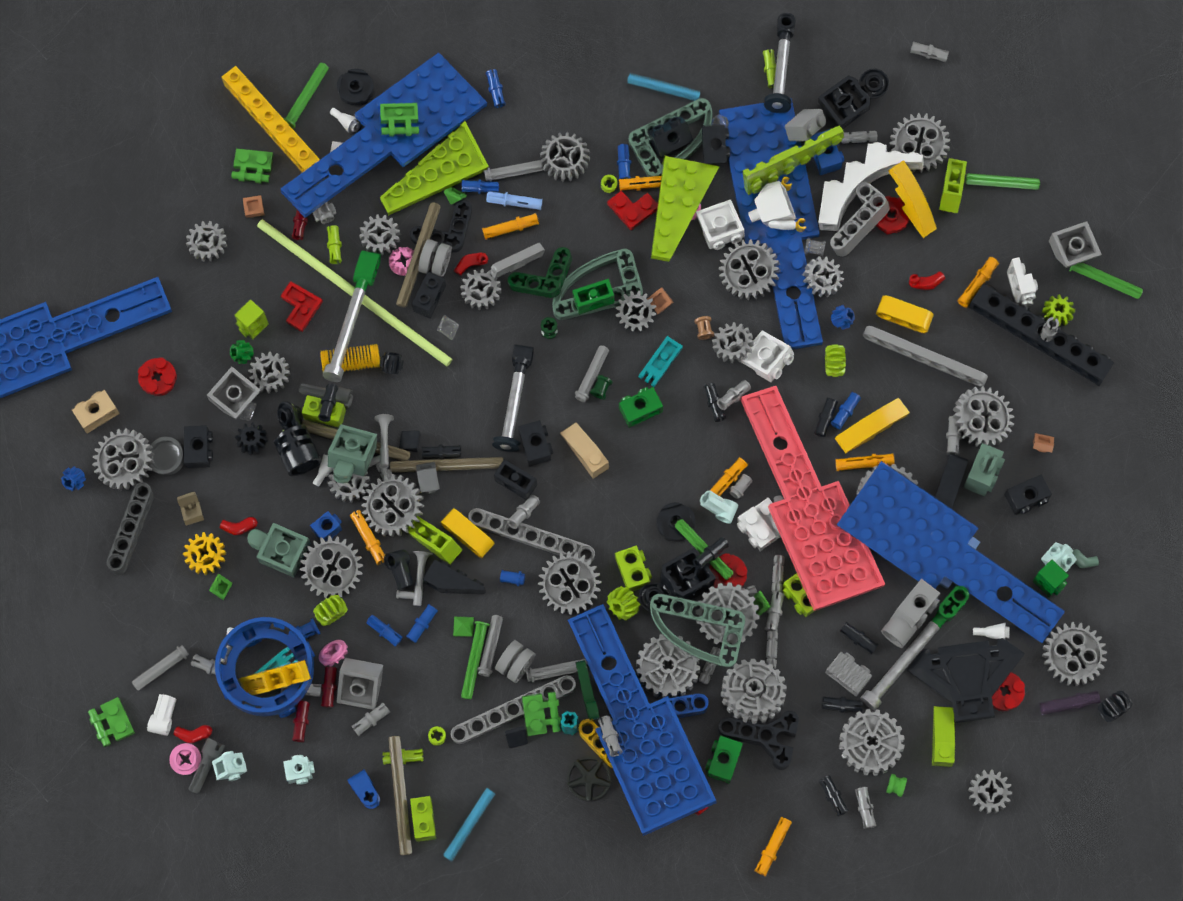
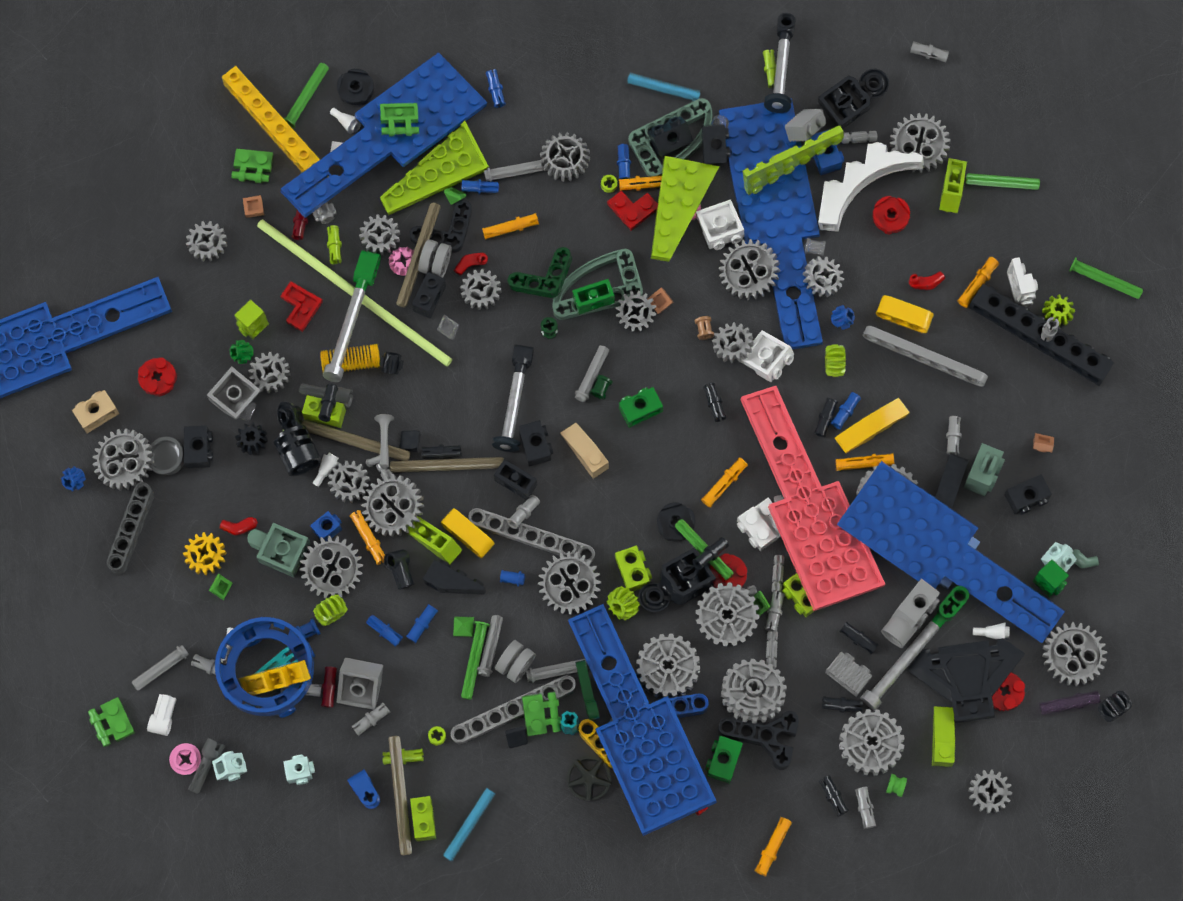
(190, 508): dark tan bracket -> none
(193, 736): red arm -> none
(301, 721): dark red pin -> none
(328, 656): bright pink gear -> none
(351, 452): sand green brick -> none
(418, 591): light grey piece -> none
(427, 477): dark grey brick -> none
(514, 200): light blue axle -> none
(517, 260): light grey piece -> none
(610, 736): light grey pin -> none
(661, 361): teal hinge -> none
(706, 617): sand green beam -> none
(709, 667): light grey axle -> none
(723, 508): light aqua piece -> none
(733, 395): light grey pin -> none
(740, 487): light grey pin -> none
(775, 207): white torso -> none
(856, 221): light grey beam -> none
(914, 199): yellow slope -> none
(999, 418): light grey gear -> none
(1074, 244): light grey slope -> none

